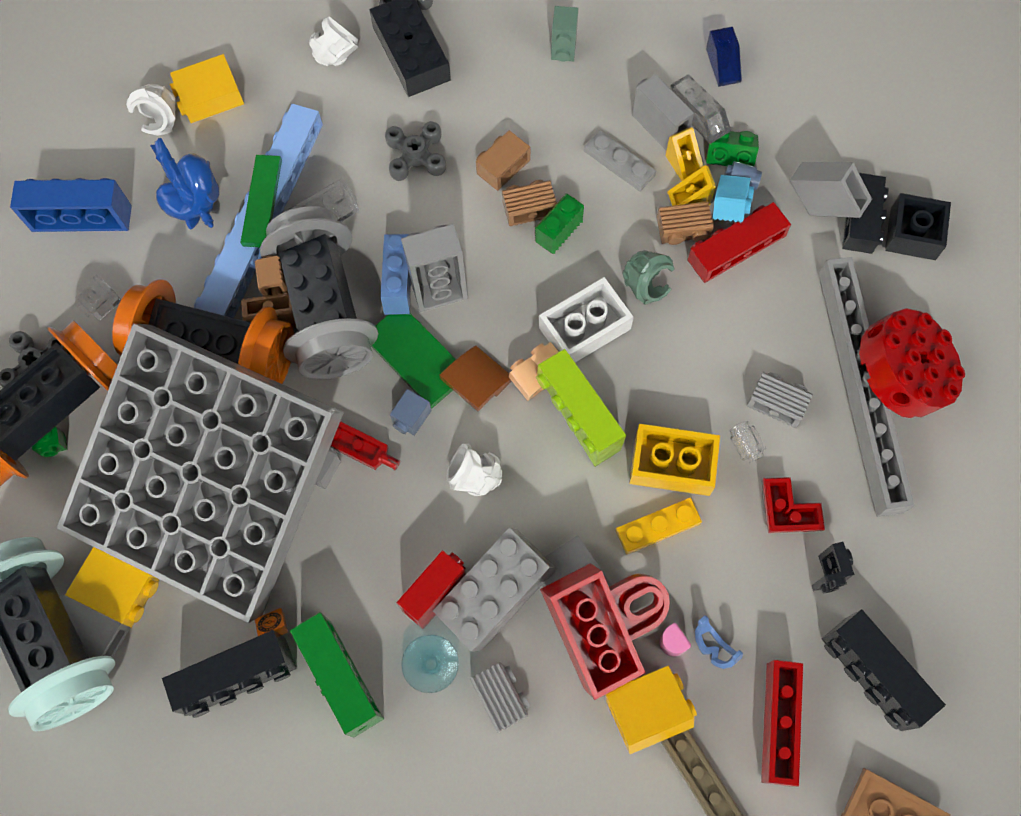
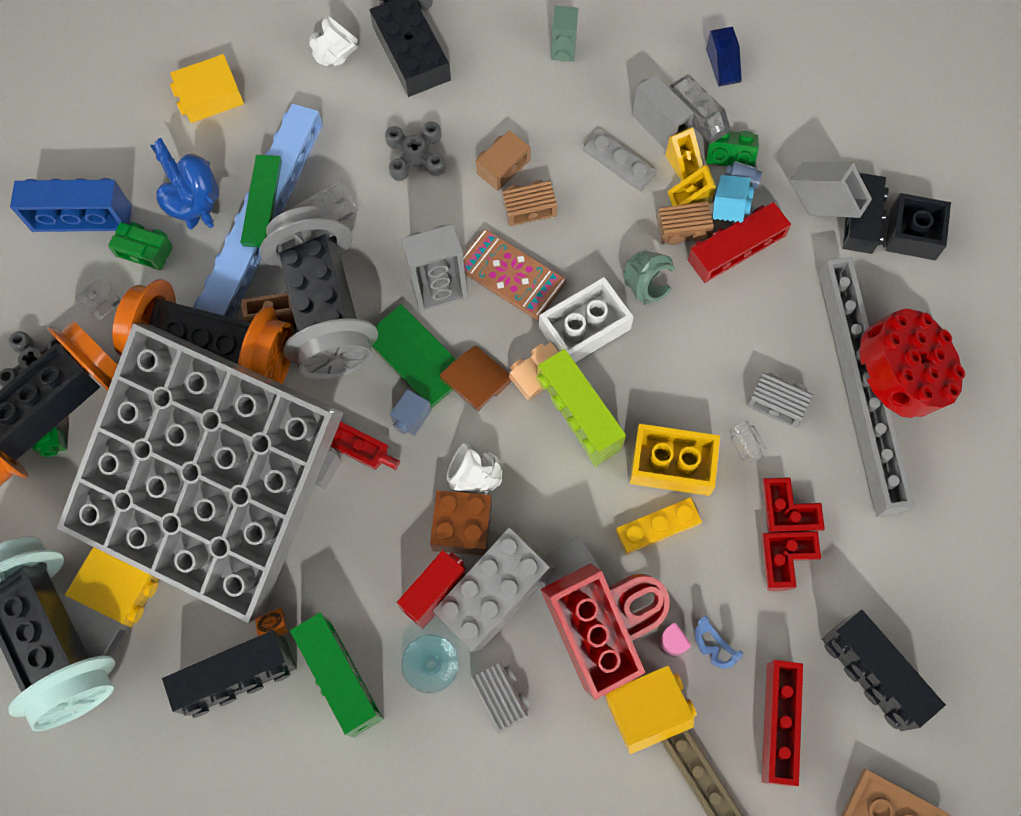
(141, 245): none -> green brick
(157, 104): white helmet -> none
(270, 276): medium nougat brick -> none
(395, 276): medium blue brick -> none
(461, 522): none -> dark orange brick
(512, 274): none -> nougat tile
(559, 223): green brick -> none
(781, 551): none -> red brick
(836, 566): black bracket -> none

